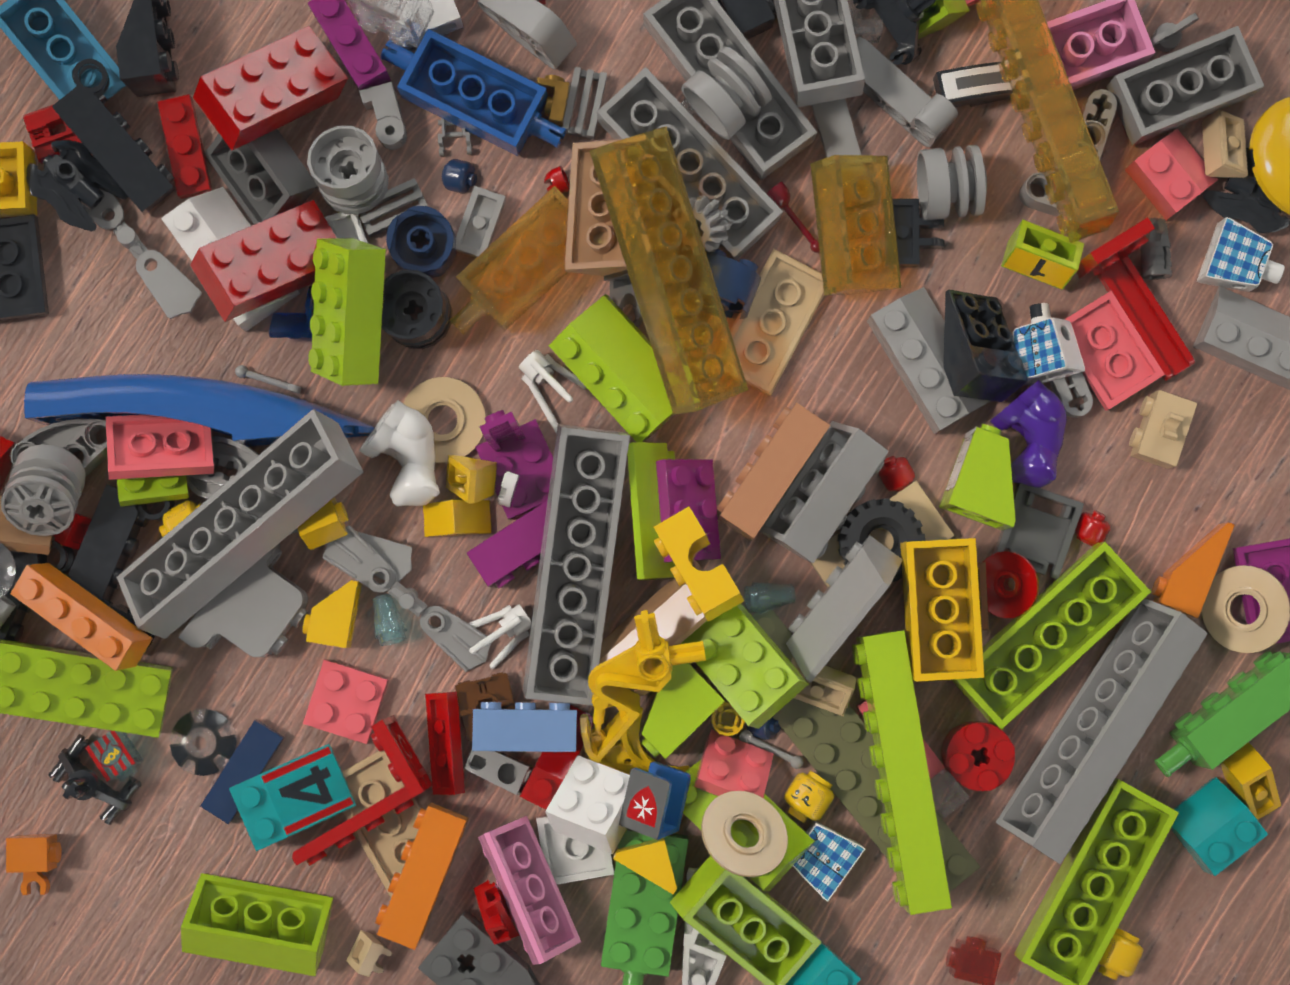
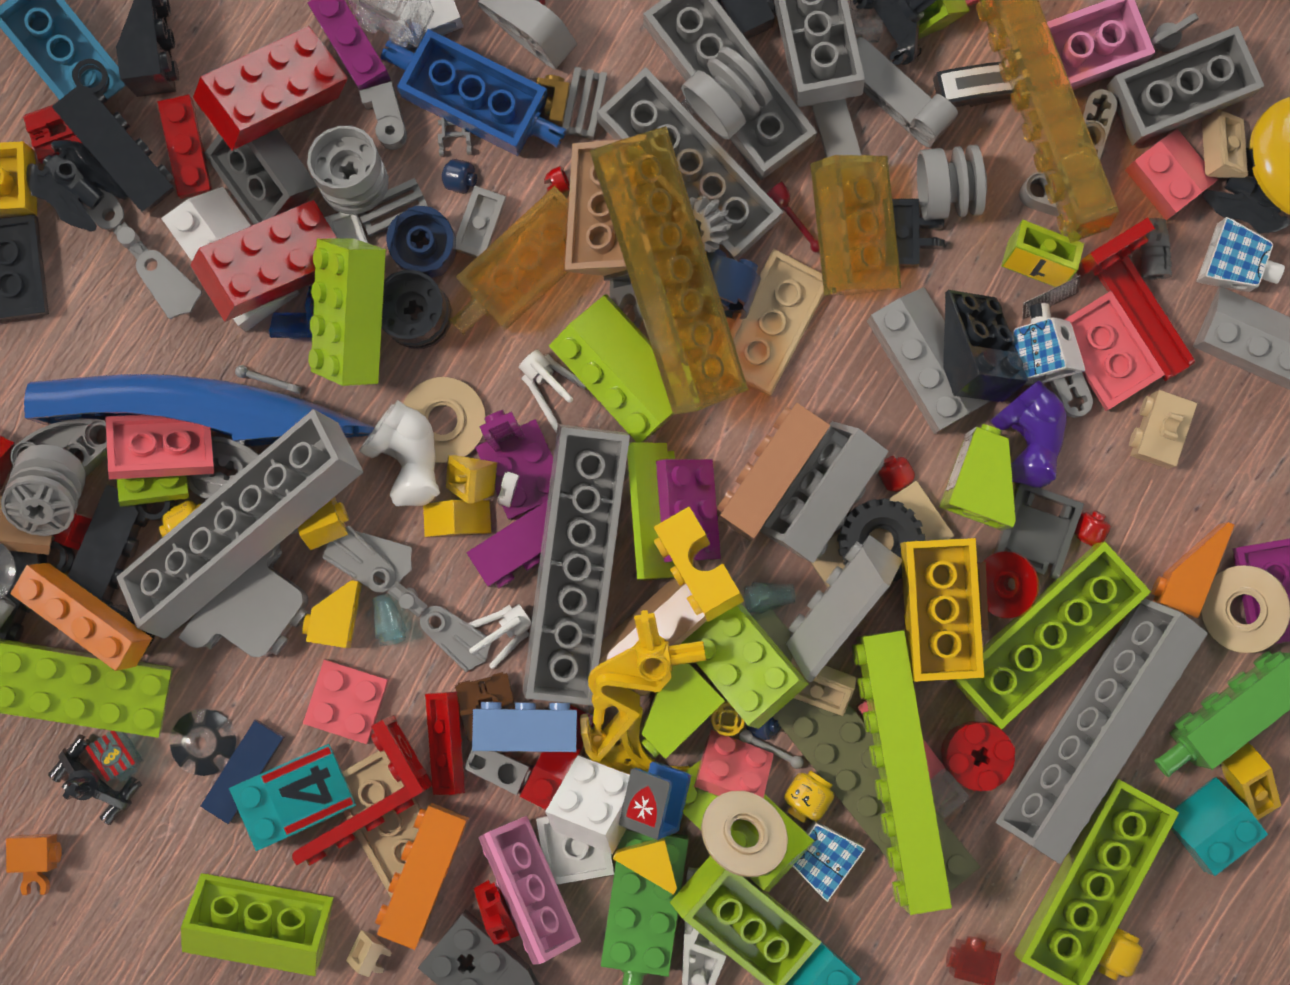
(1053, 296): none -> black sticker

